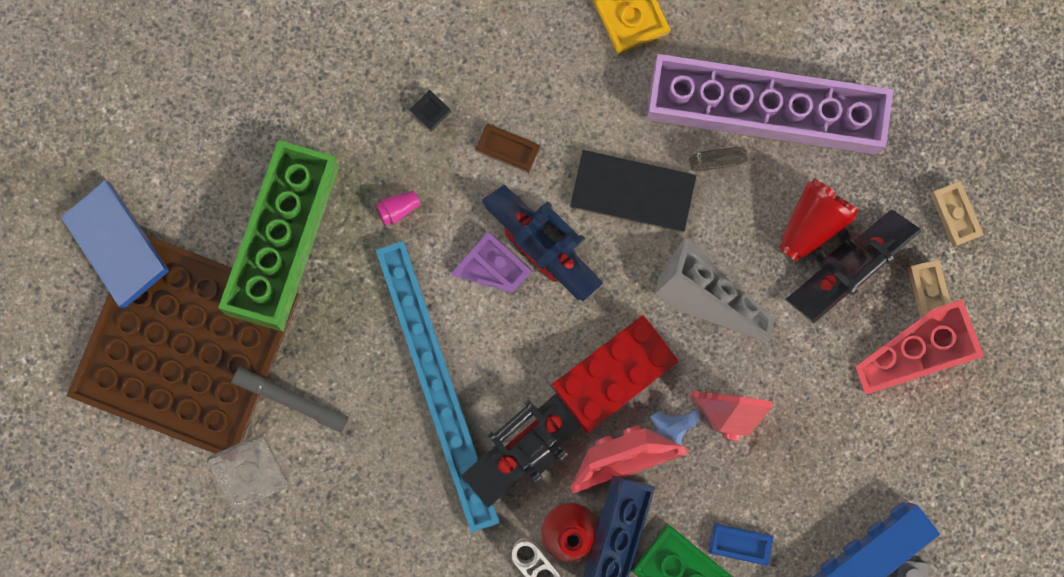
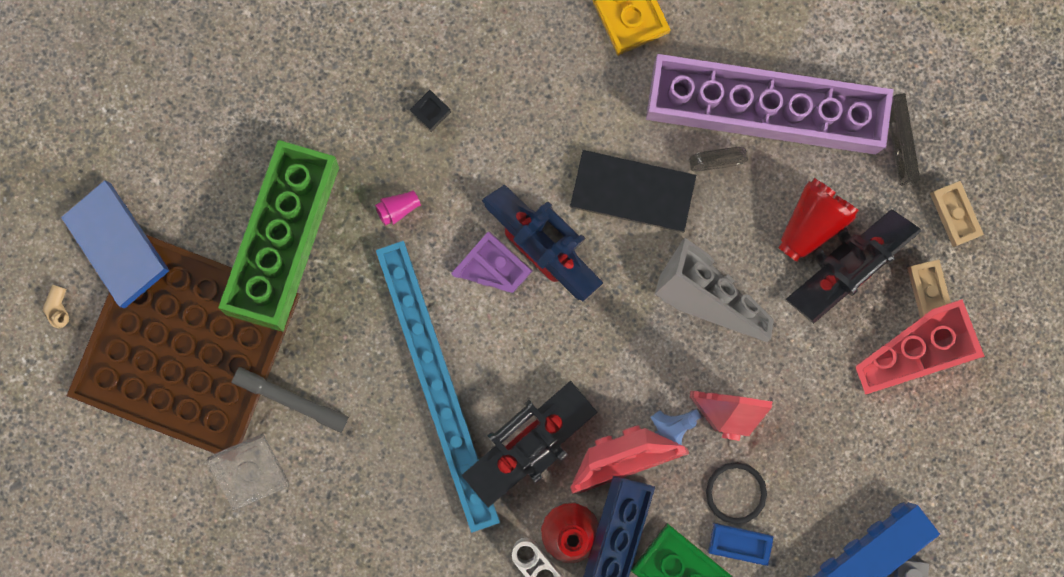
(54, 308): none -> tan arm
(507, 148): reddish brown tile -> none
(614, 374): red plate -> none
(755, 473): none -> black piece
(903, 141): none -> clear smoke tile

